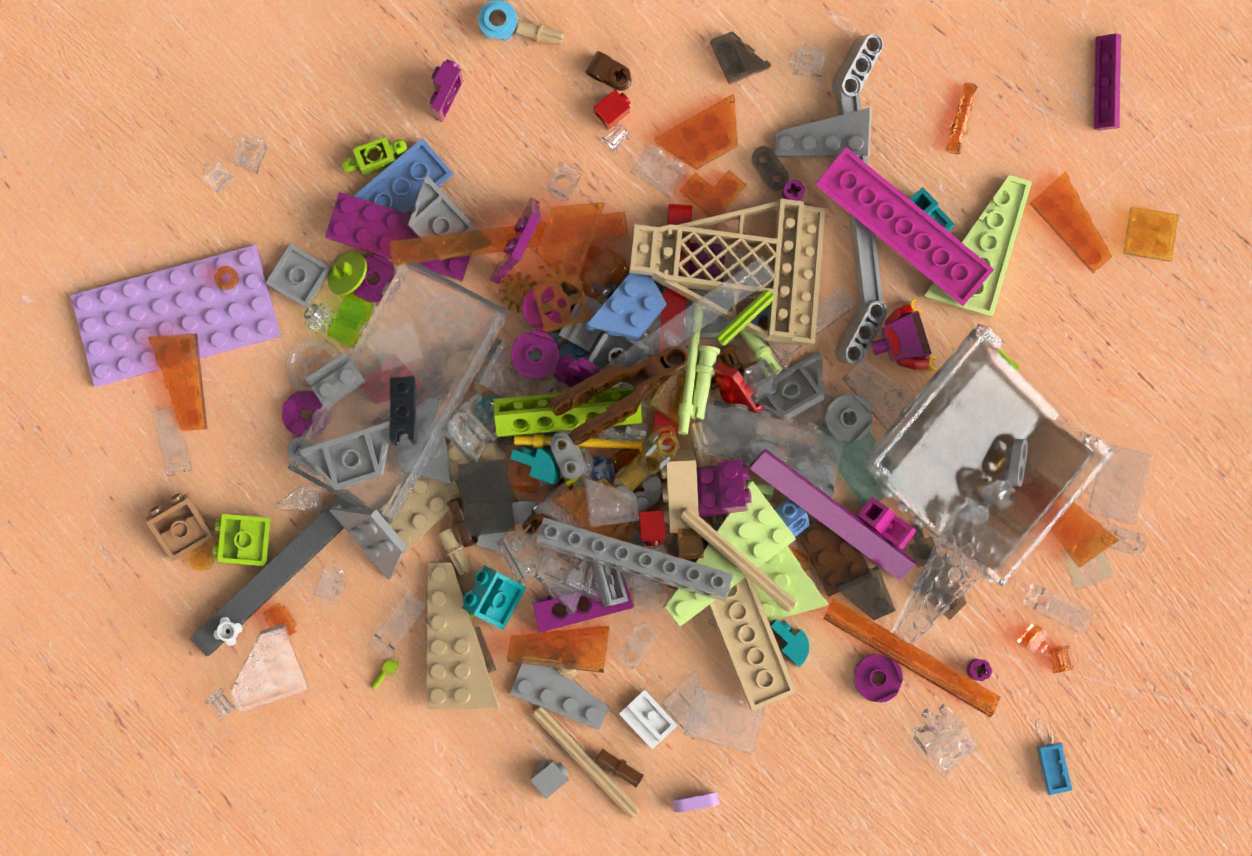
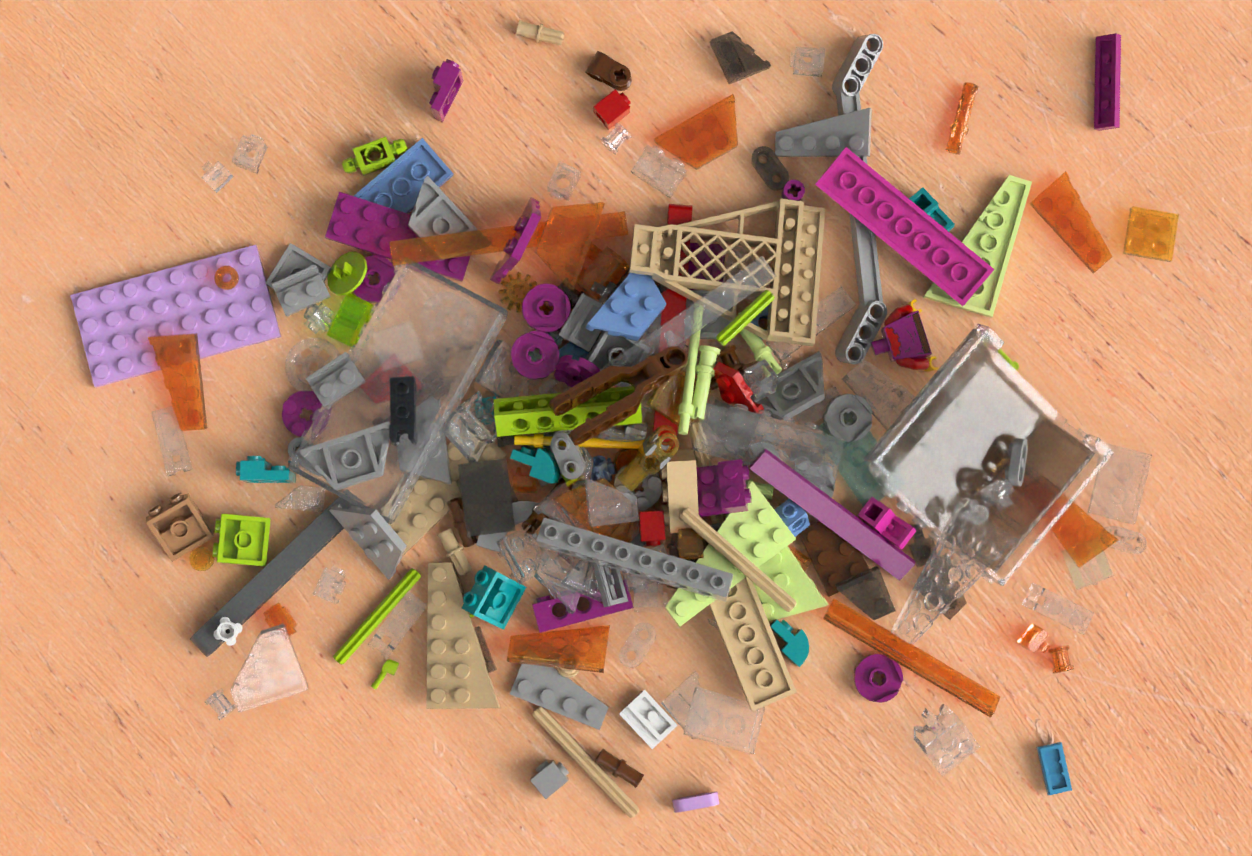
(260, 471): none -> teal plate
(301, 290): none -> light grey plate
(377, 616): none -> lime axle
(497, 32): medium azure piece -> none
(554, 280): clear orange piece -> none
(714, 199): clear orange plate -> none
(973, 674): magenta bush -> none

